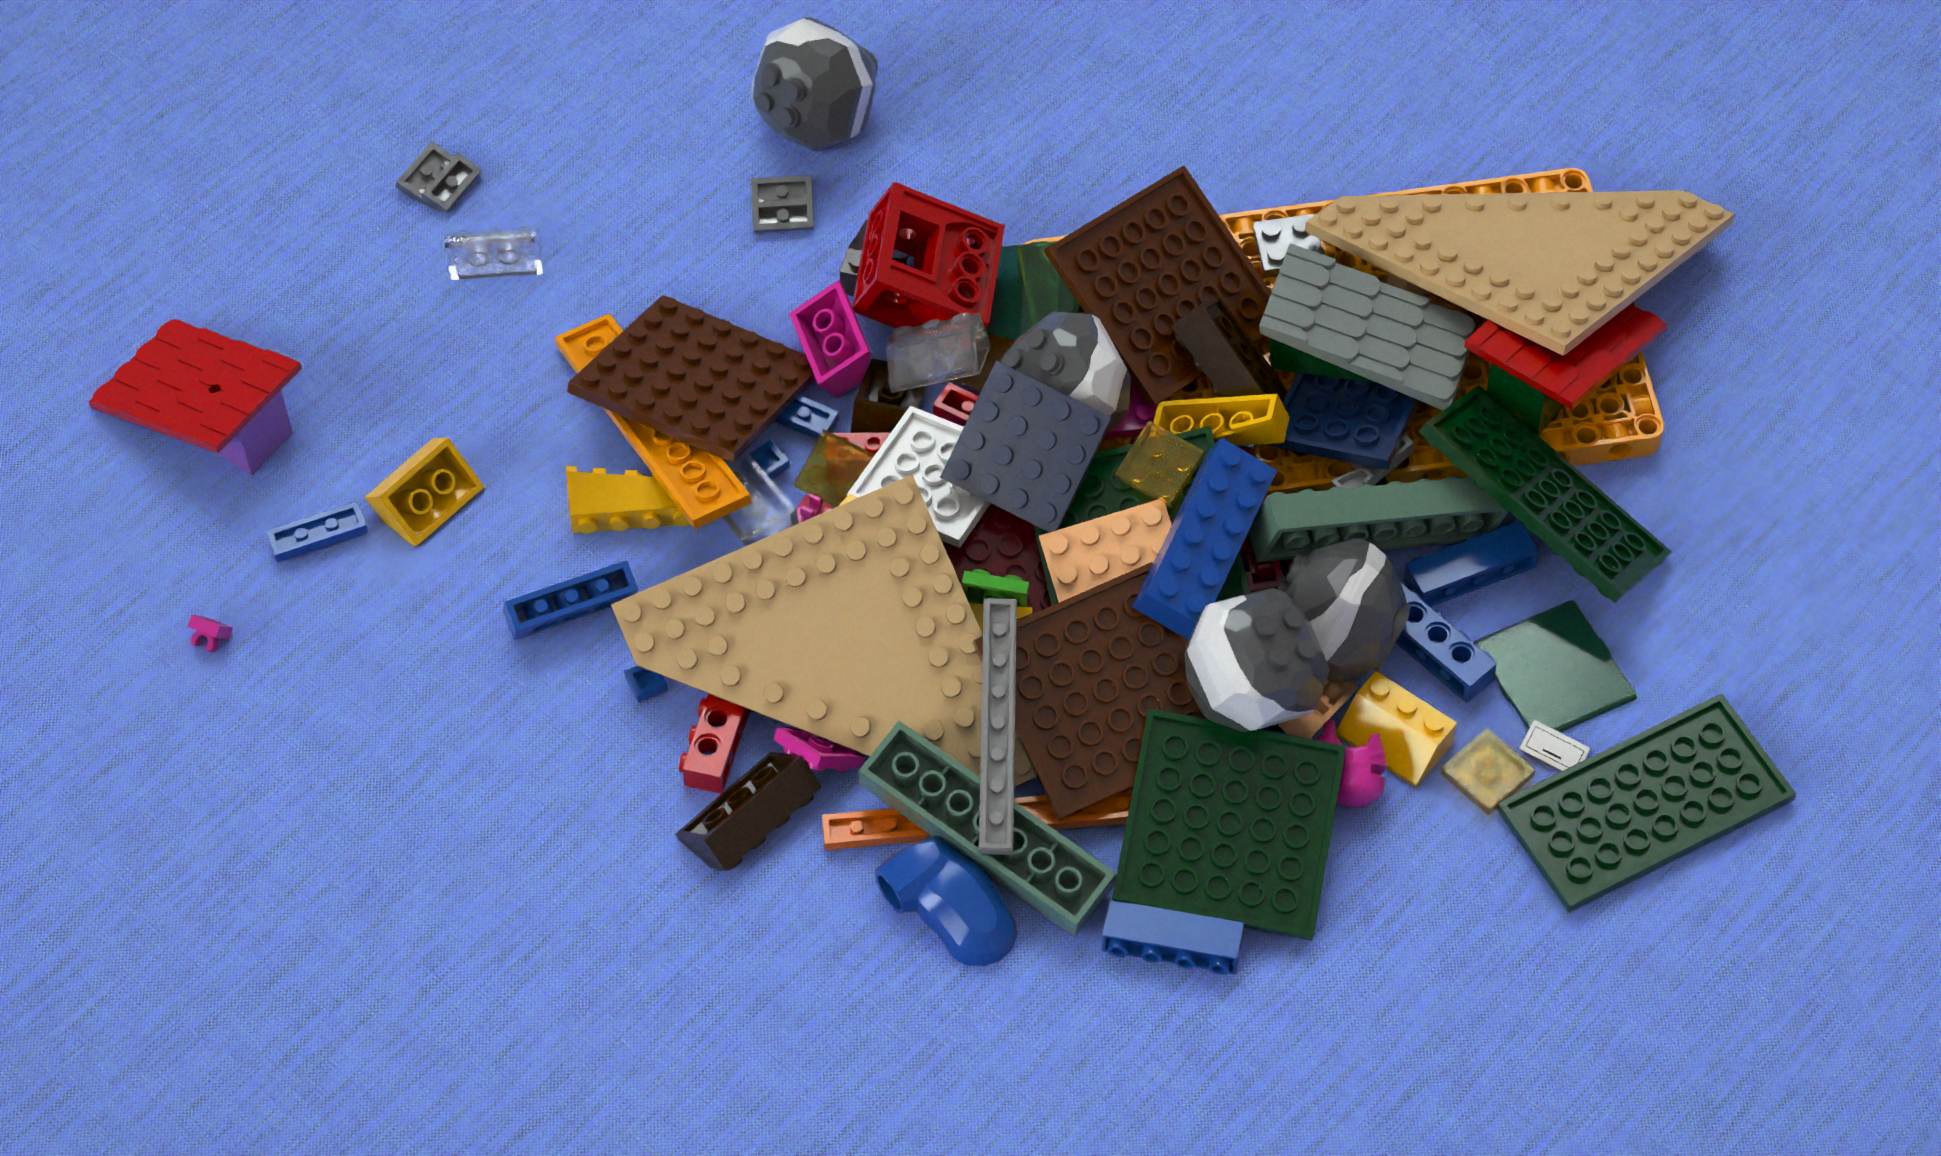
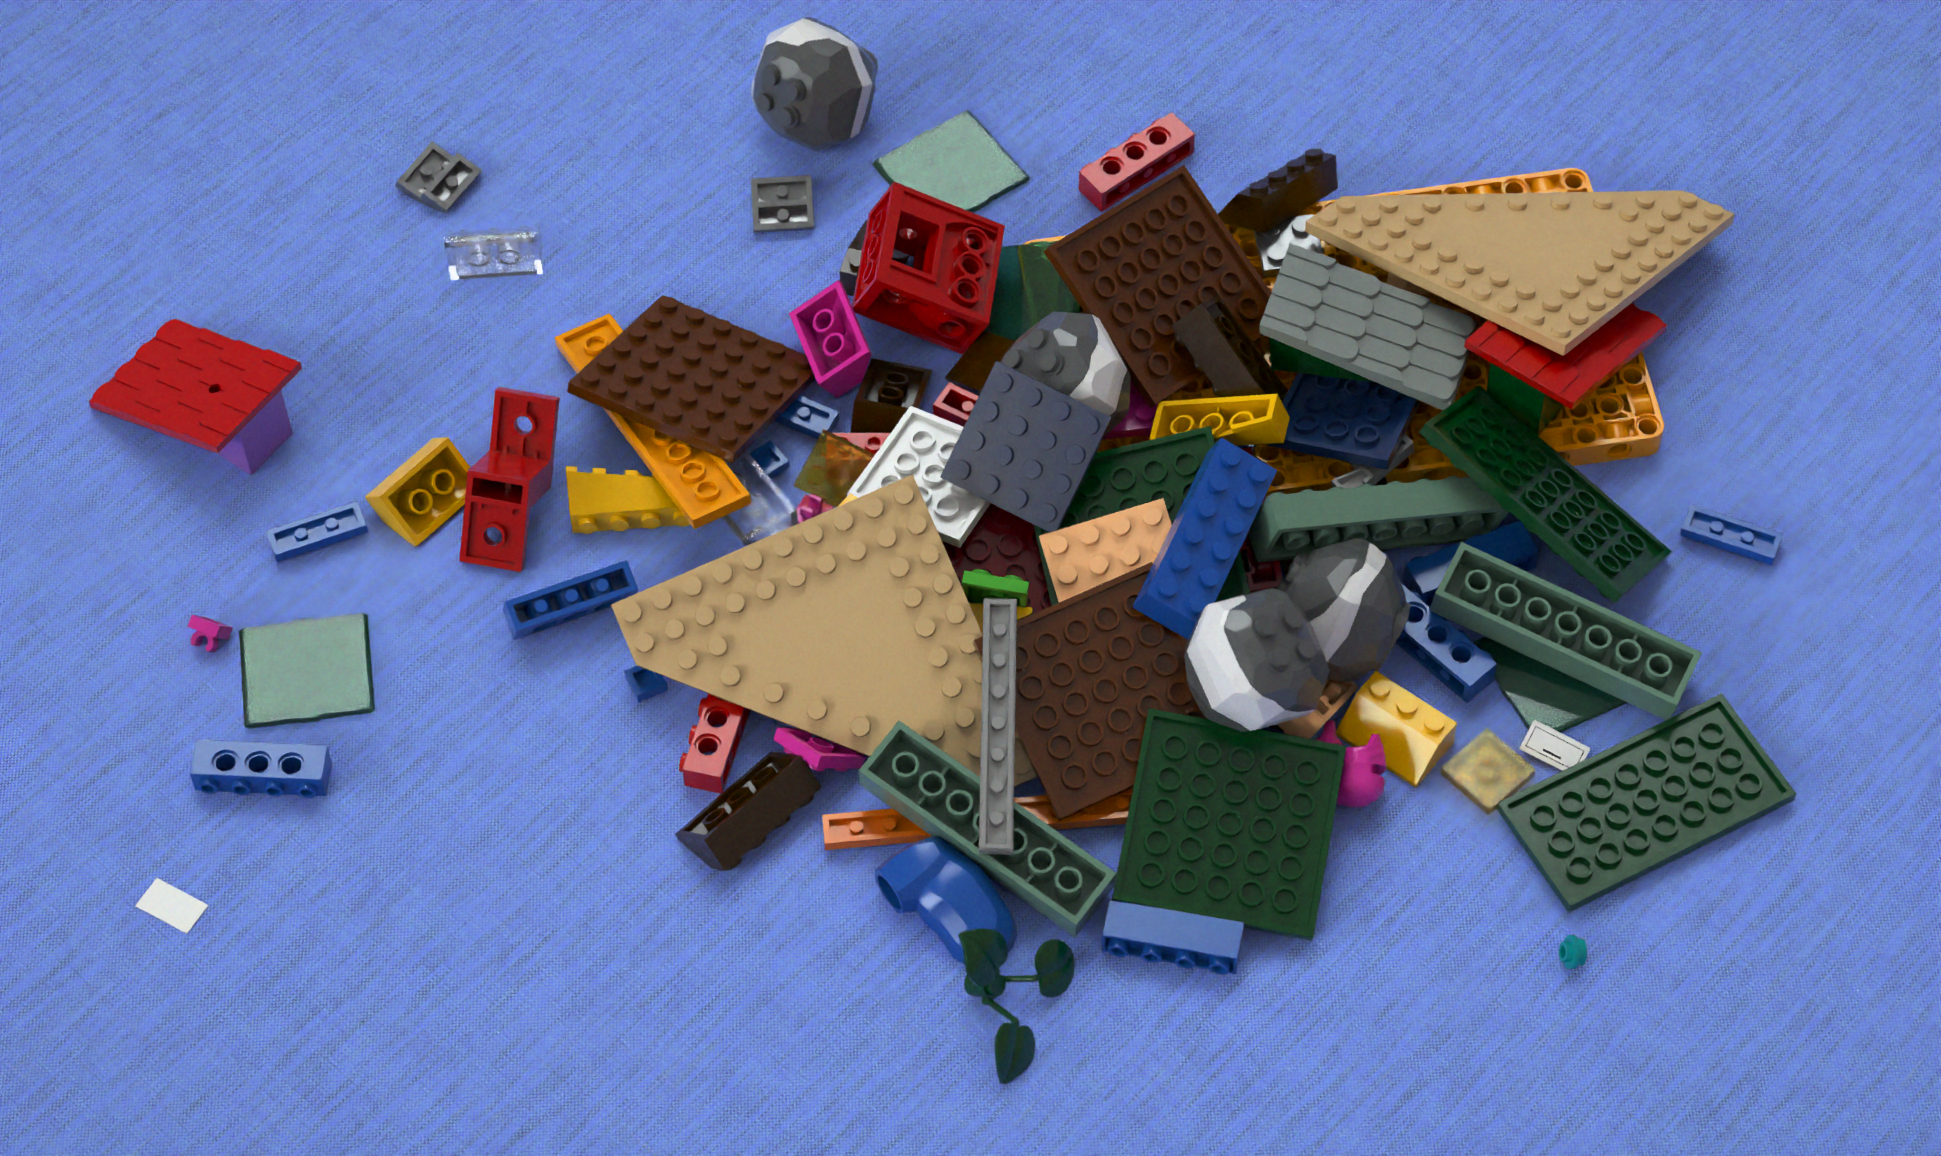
(171, 905): none -> white sticker
(246, 758): none -> blue brick
(306, 670): none -> clear green piece
(509, 479): none -> red bracket
(936, 351): clear slope -> none
(954, 164): none -> clear green piece
(983, 955): none -> dark green plant
(1136, 161): none -> red brick
(1159, 464): clear yellow plate -> none
(1283, 192): none -> dark brown slope
(1565, 631): none -> sand green brick
(1573, 952): none -> teal plate
(1731, 534): none -> blue plate

